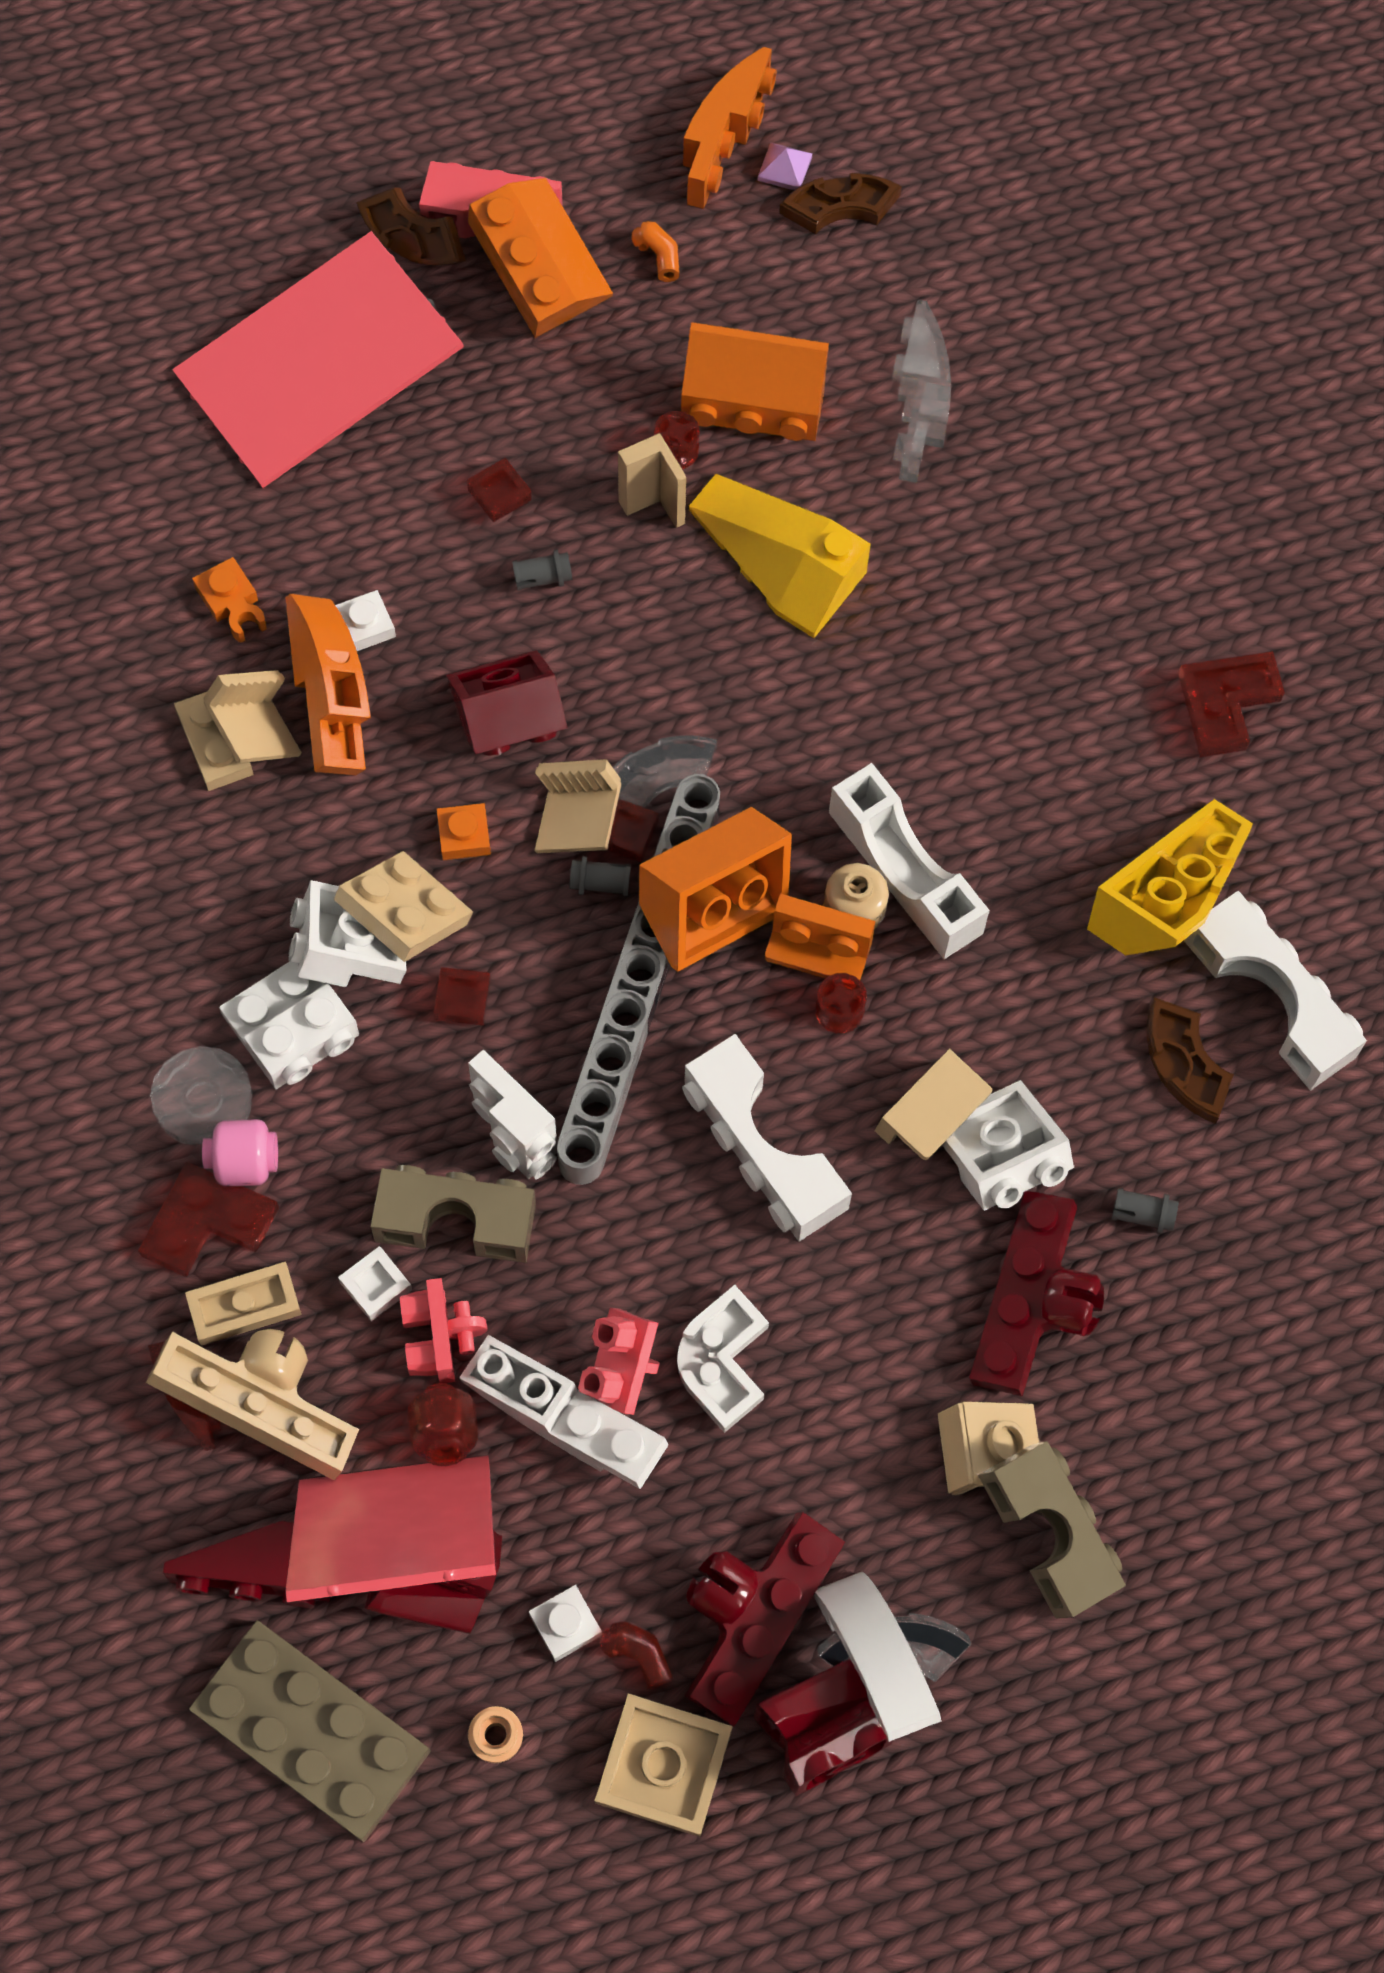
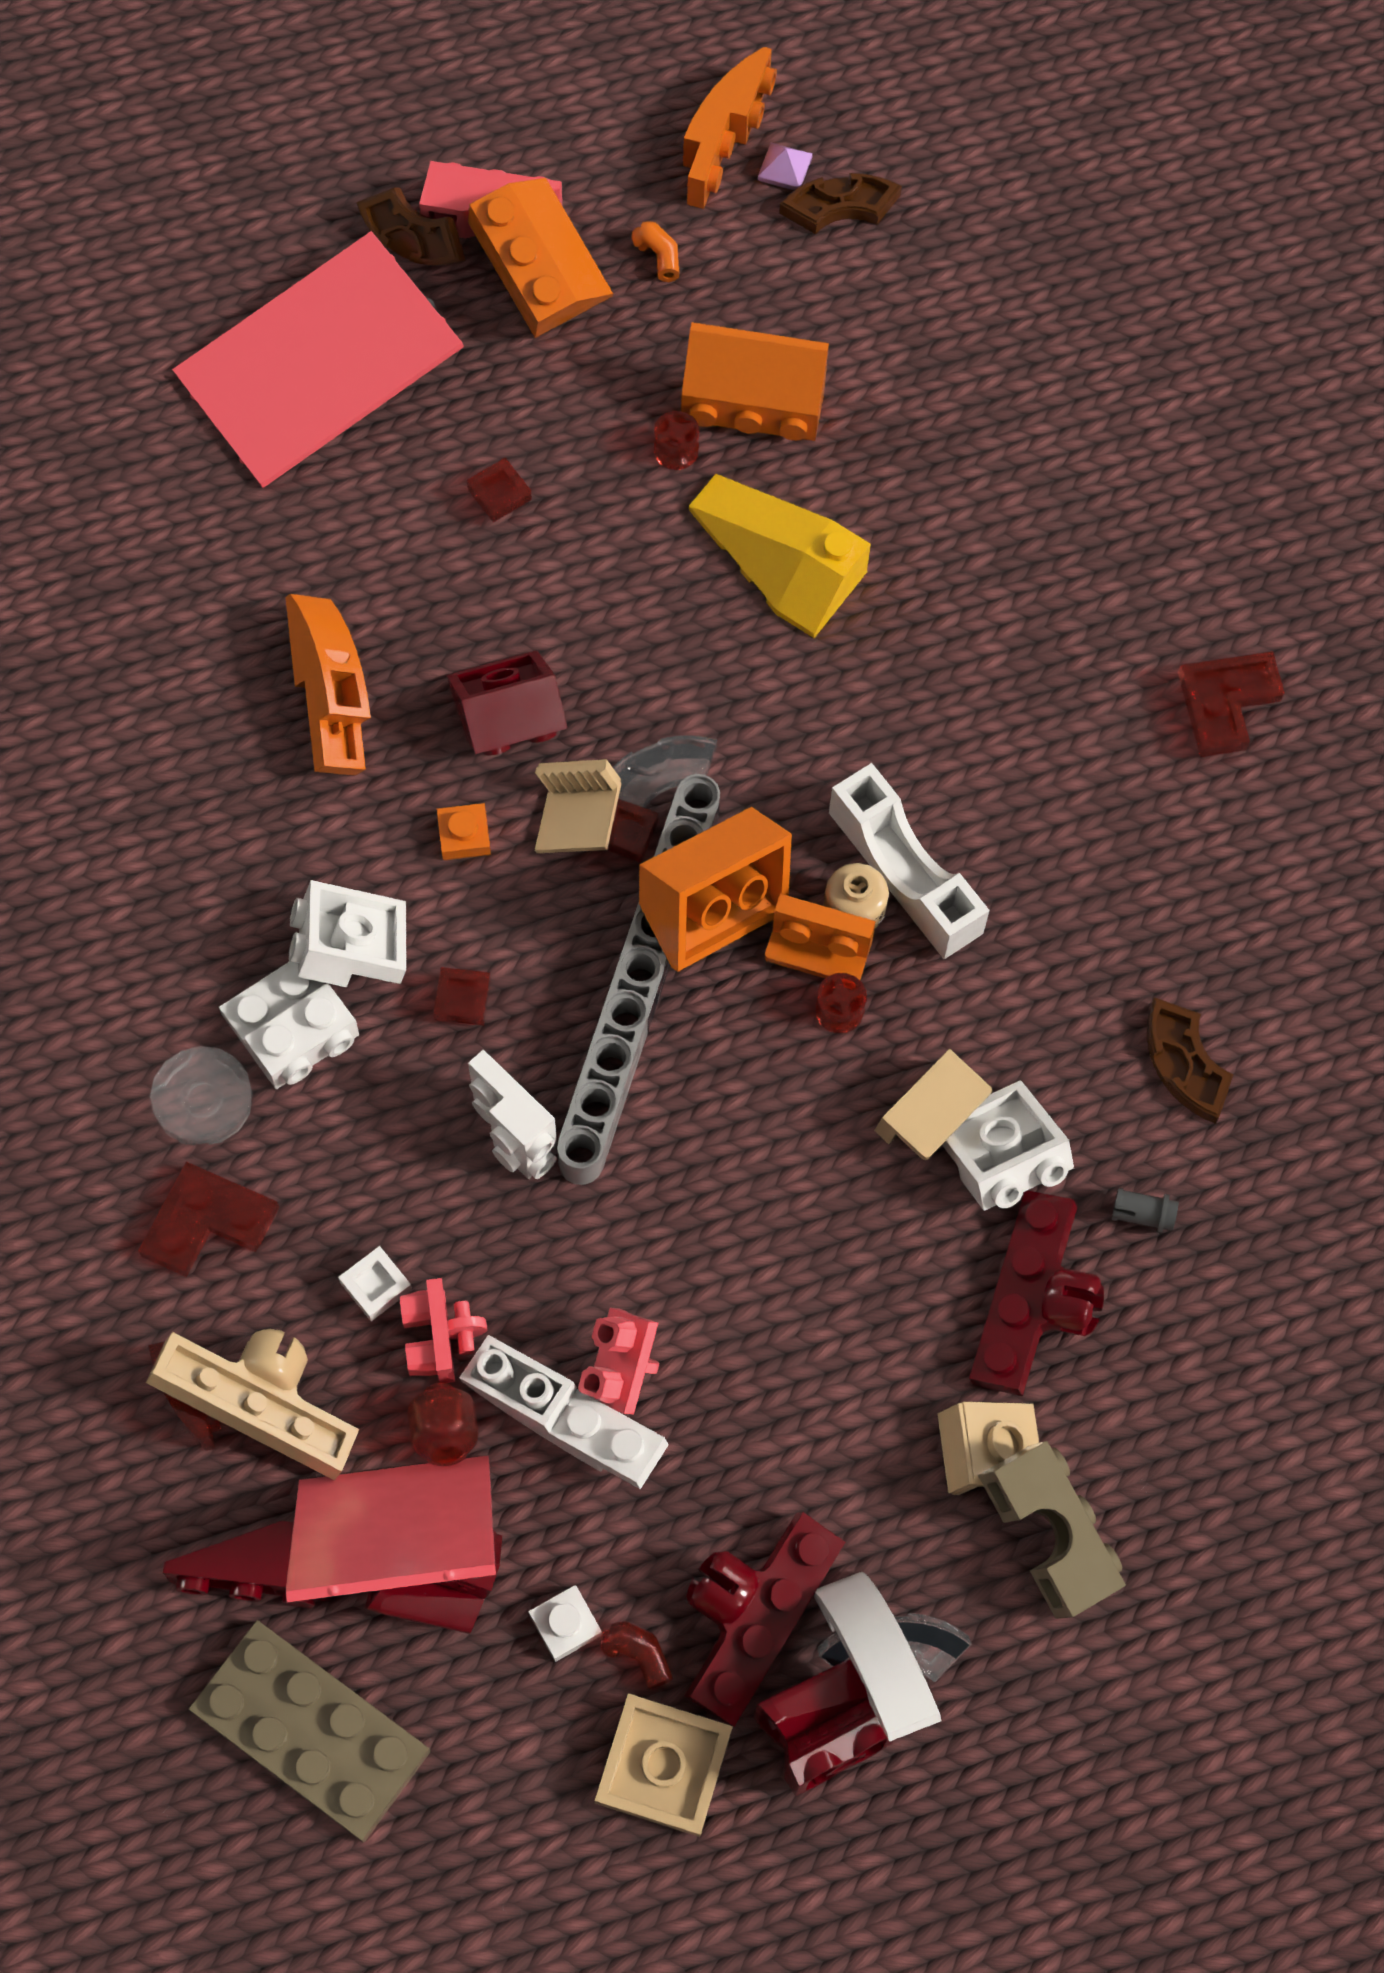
(208, 745): tan plate -> none
(230, 595): orange plate -> none
(241, 1152): bright pink head -> none
(243, 1303): tan plate -> none
(248, 717): tan piece -> none
(367, 620): white plate -> none
(403, 906): tan plate -> none
(412, 1201): dark tan arch -> none
(495, 1717): light nougat plate -> none
(542, 570): dark grey pin -> none
(599, 877): dark grey pin -> none
(651, 475): tan panel -> none
(707, 1356): white plate -> none
(801, 1189): white arch -> none
(923, 388): clear slope -> none
(1171, 884): yellow wedge -> none
(1242, 943): white arch -> none

